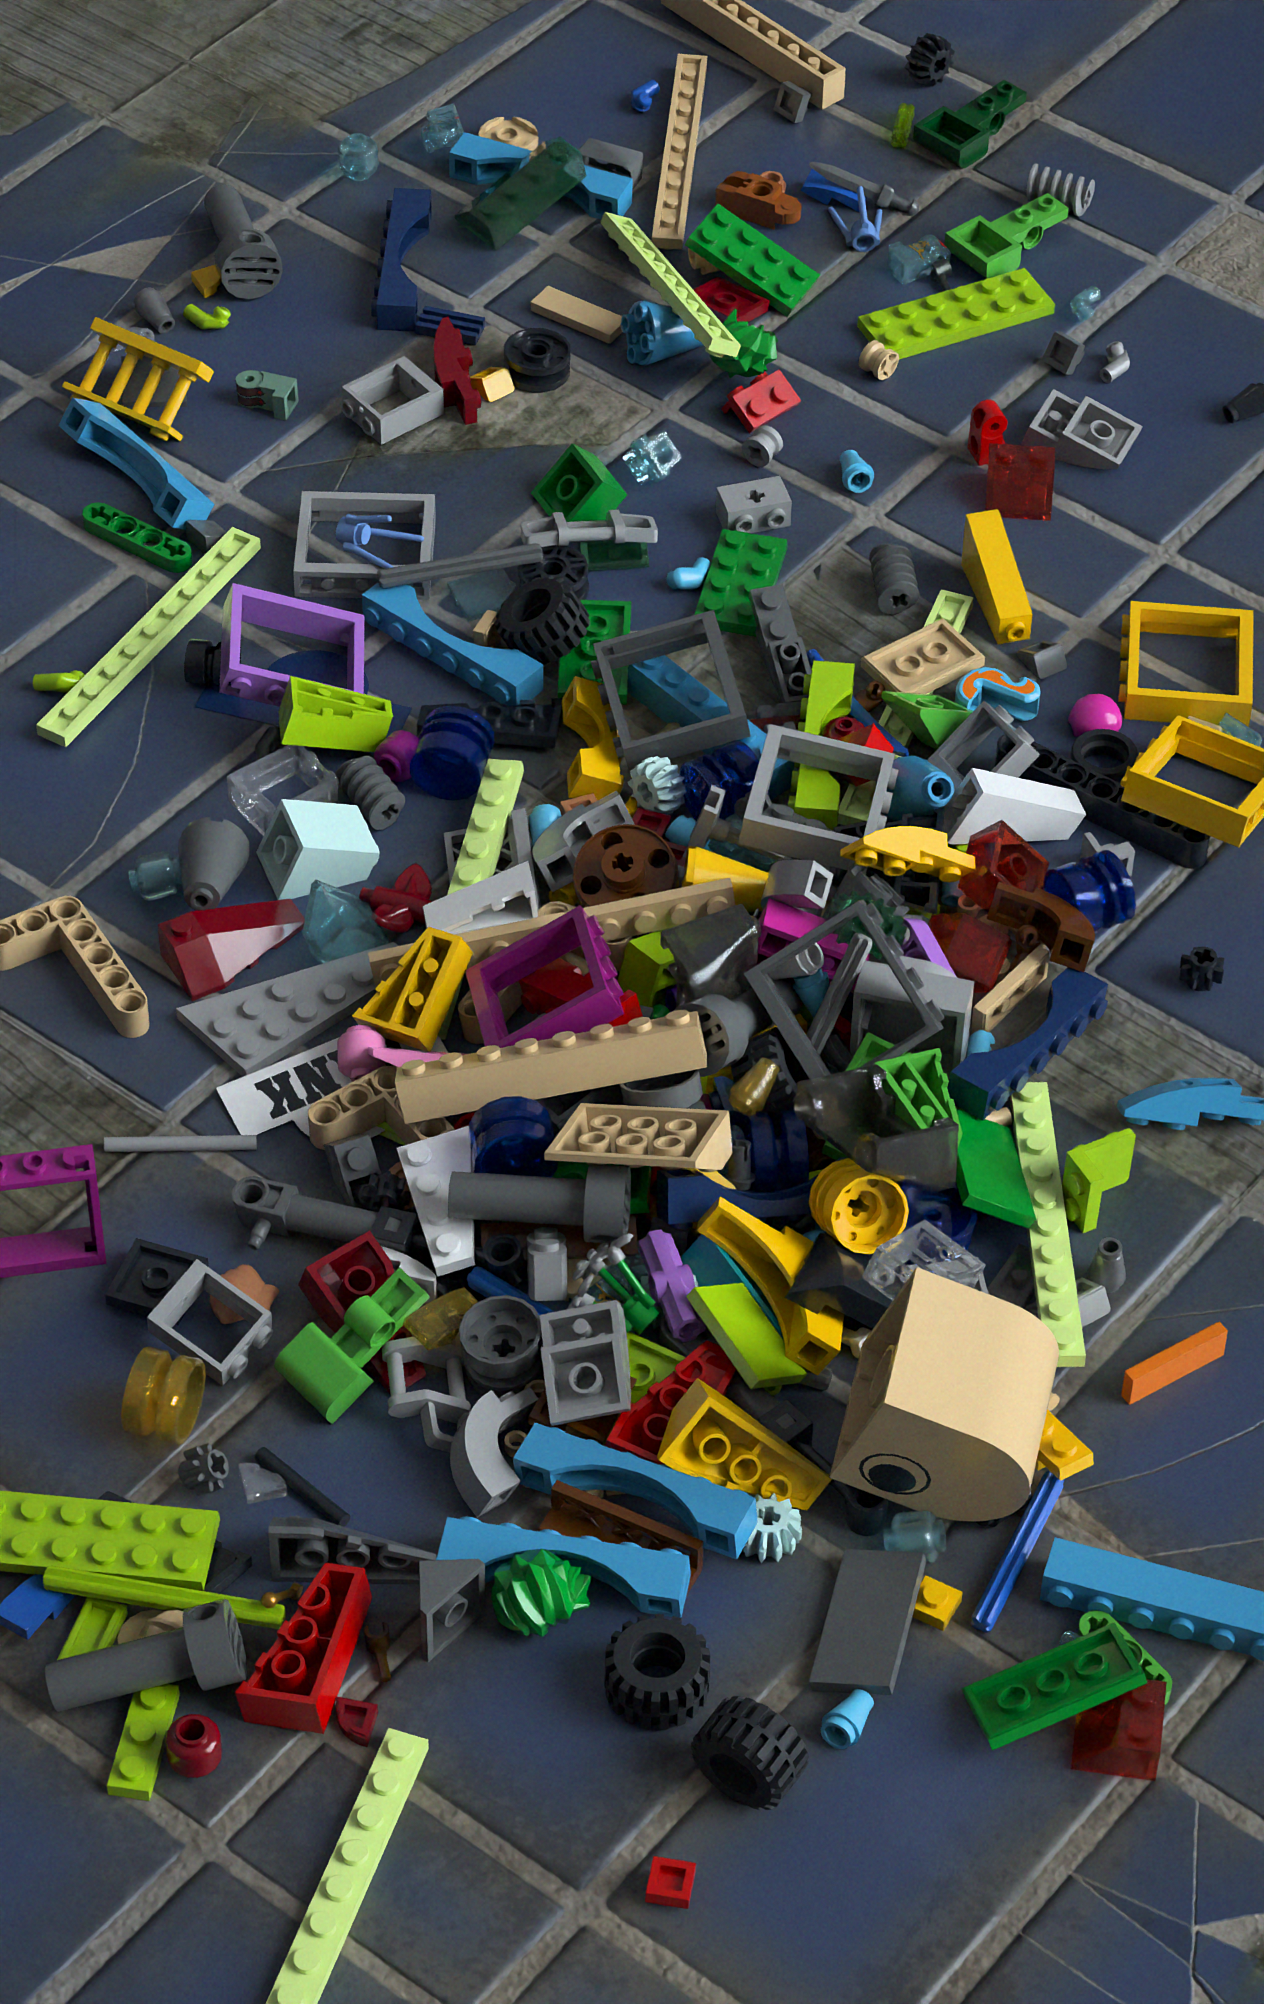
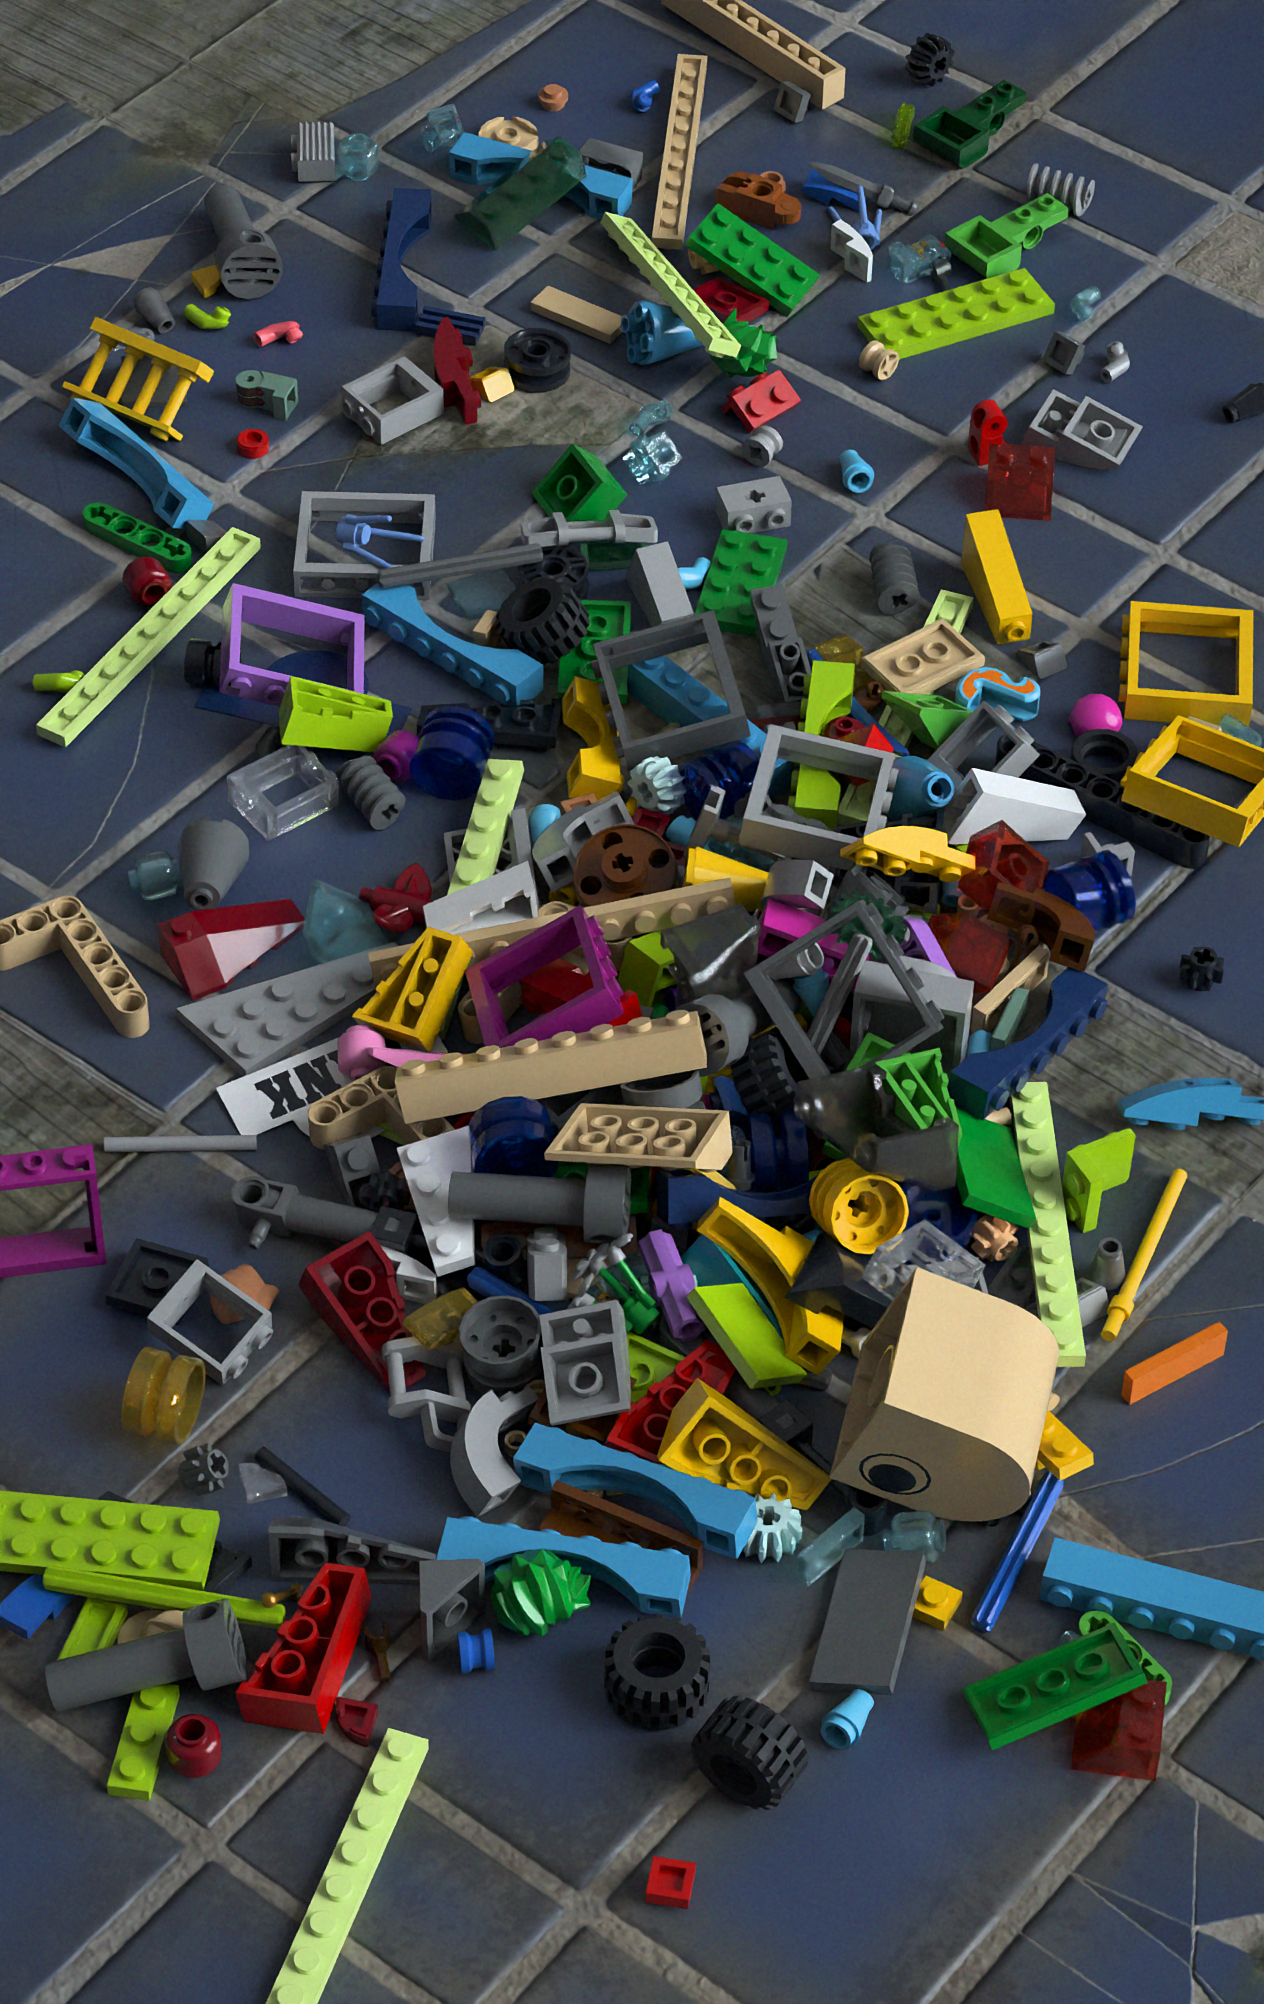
(146, 581): none -> dark red head
(252, 443): none -> red tile
(275, 331): none -> coral arm
(313, 152): none -> light grey brick
(316, 843): light aqua slope -> none
(330, 1368): bright green plate -> none
(475, 1651): none -> blue wheel
(553, 97): none -> nougat plate
(651, 415): none -> clear light blue arm
(658, 585): none -> light grey slope
(754, 1087): clear yellow cone -> none
(830, 1547): none -> clear light blue tile
(846, 650): none -> clear yellow slope
(853, 248): none -> white slope
(994, 1238): none -> light nougat gear
(1010, 1020): none -> sand green tile
(1122, 1304): none -> yellow bar

